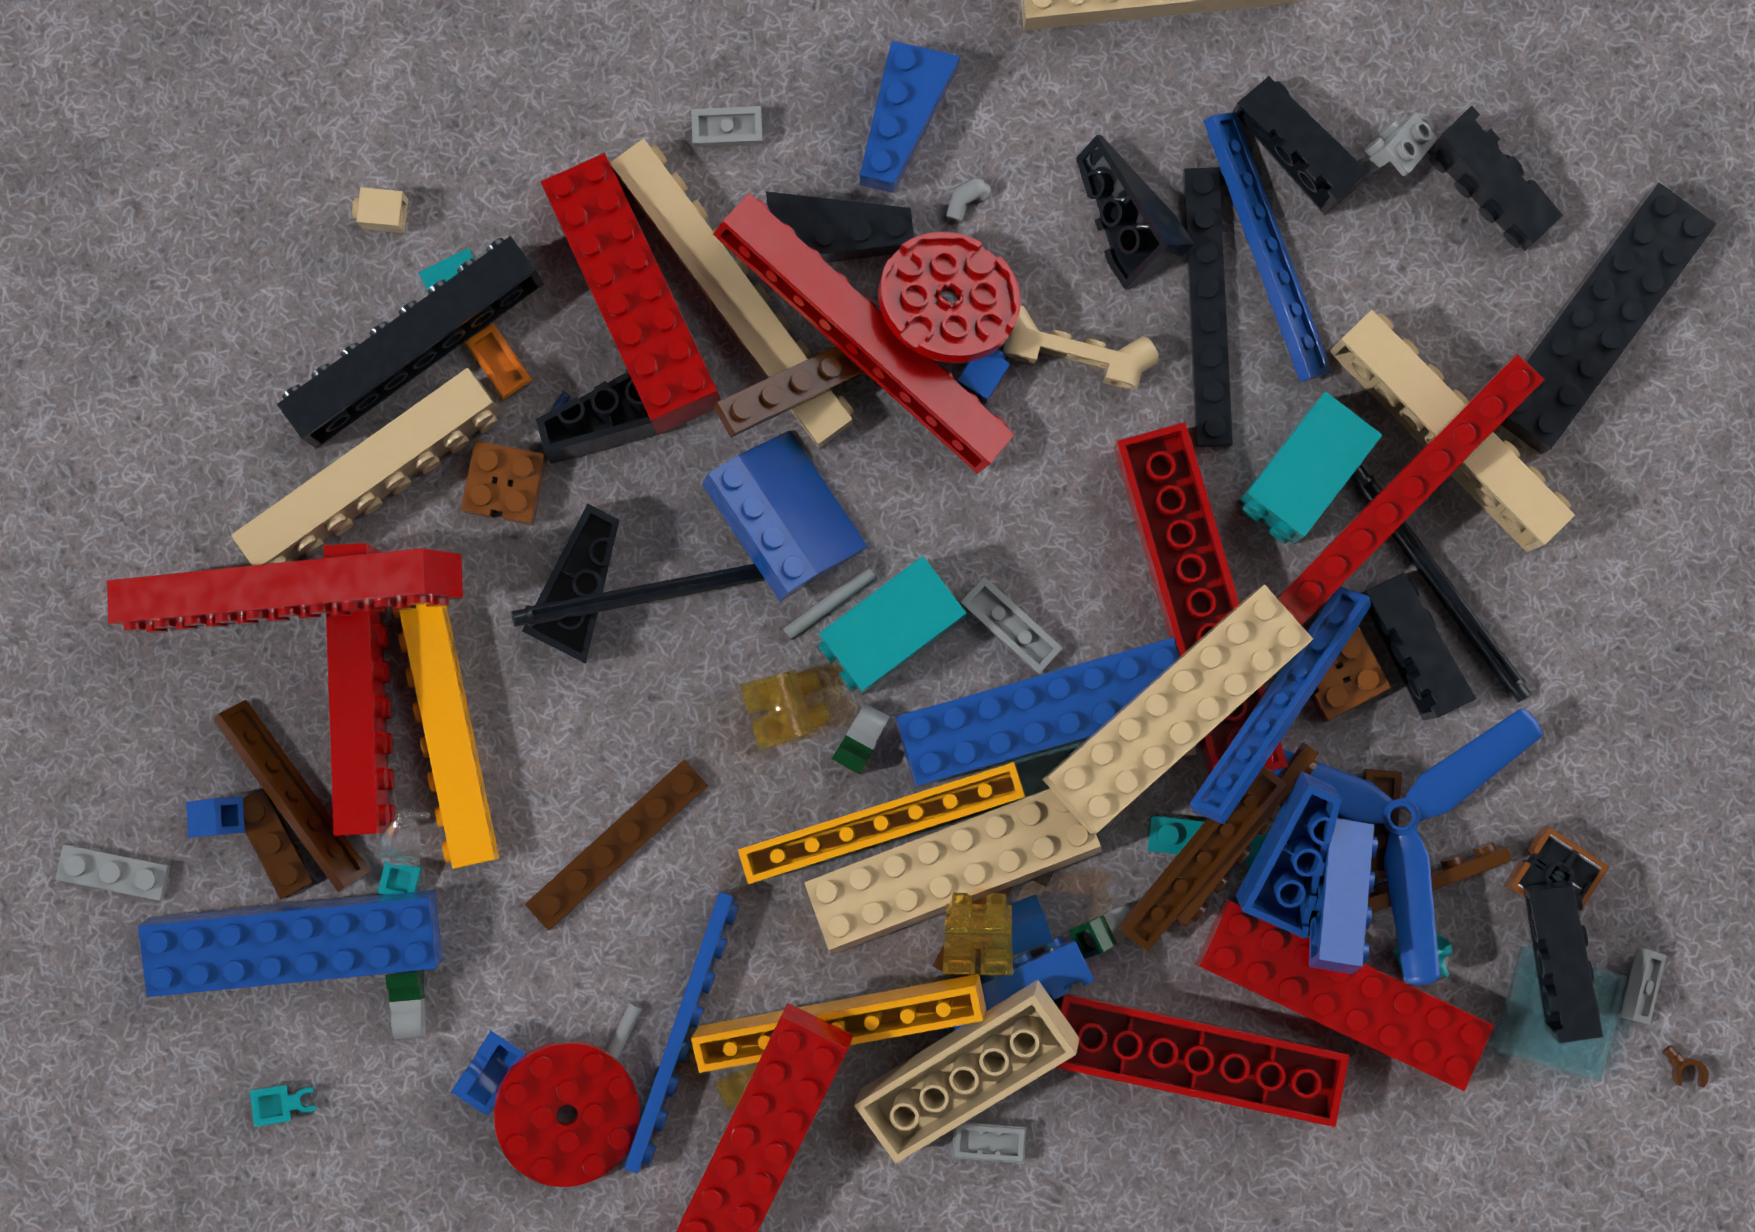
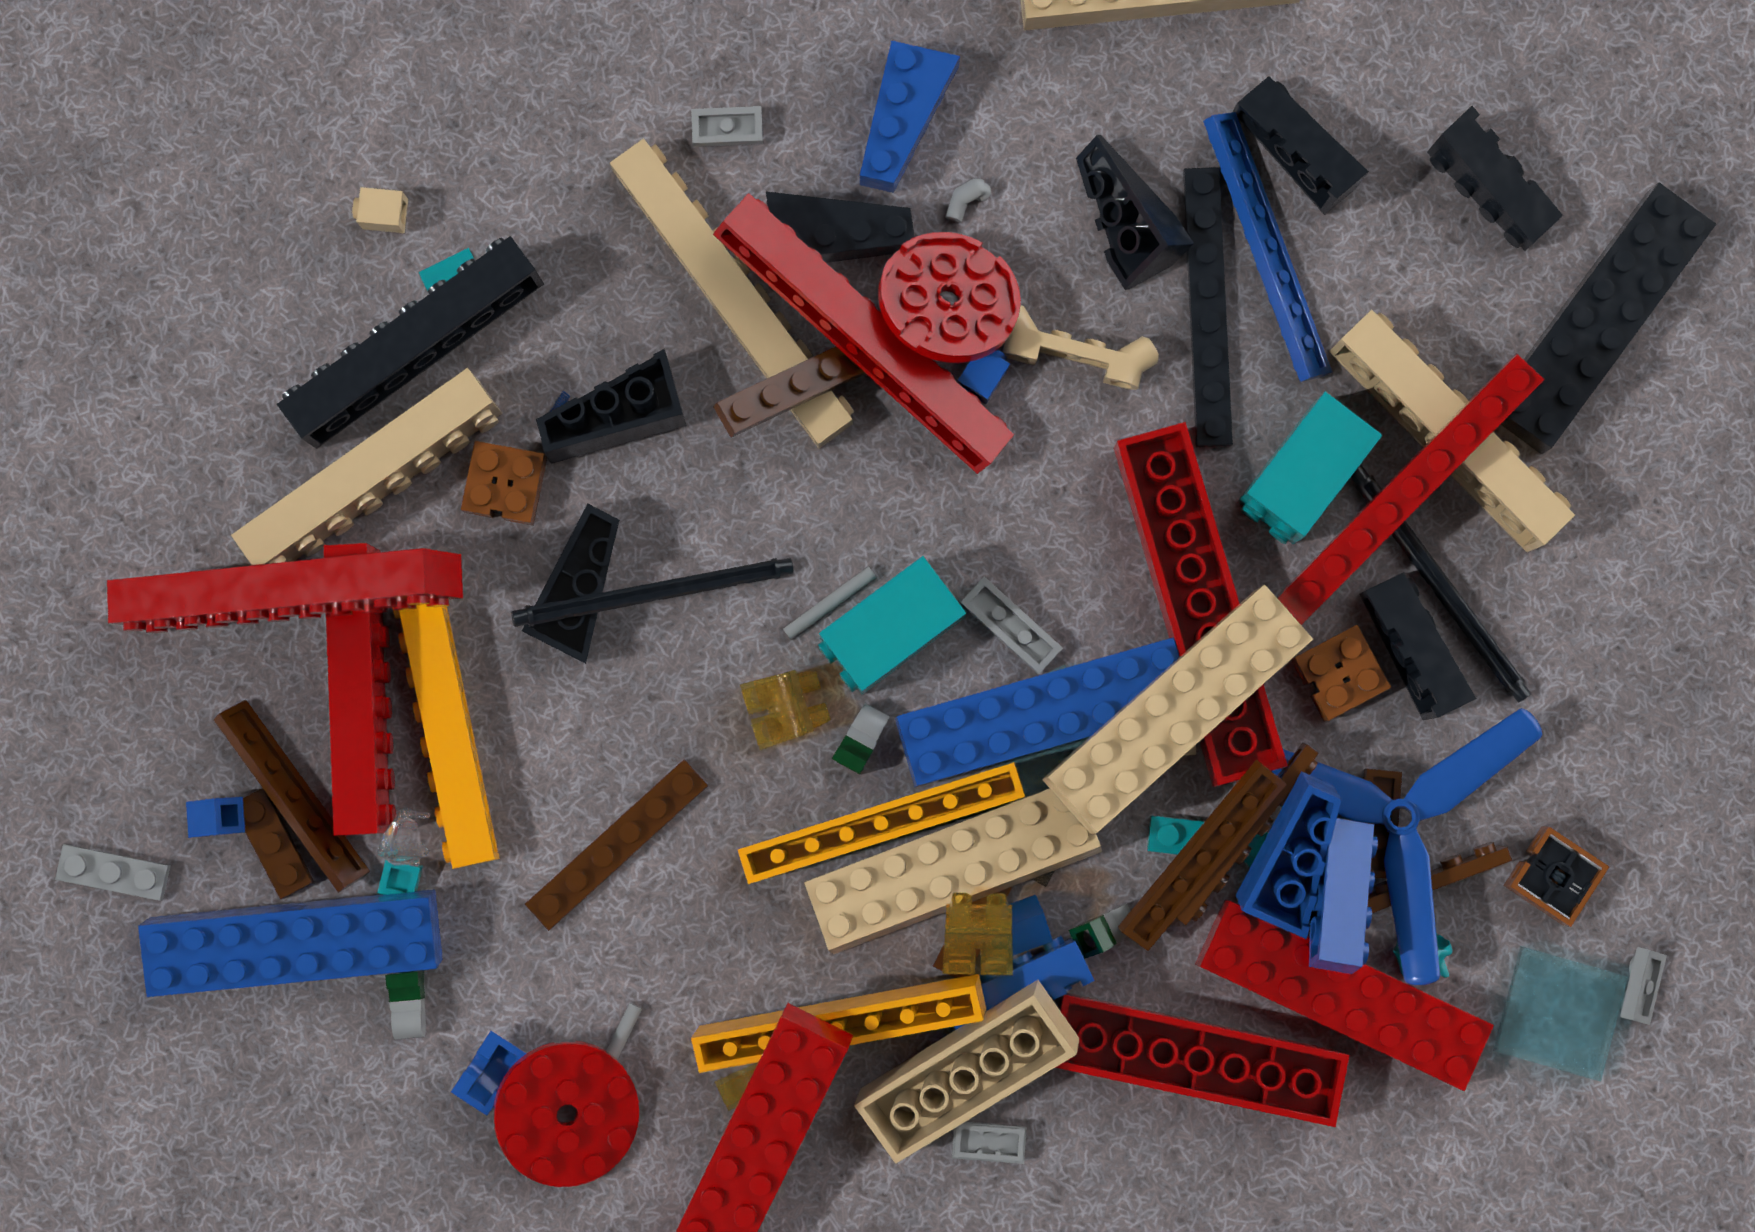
(274, 1104): teal plate -> none
(498, 361): orange tile -> none
(631, 294): red brick -> none
(678, 1047): blue plate -> none
(783, 514): blue slope -> none
(1280, 706): blue plate -> none
(1400, 144): light grey bracket -> none
(1562, 962): black wedge -> none
(1679, 1063): reddish brown piece -> none

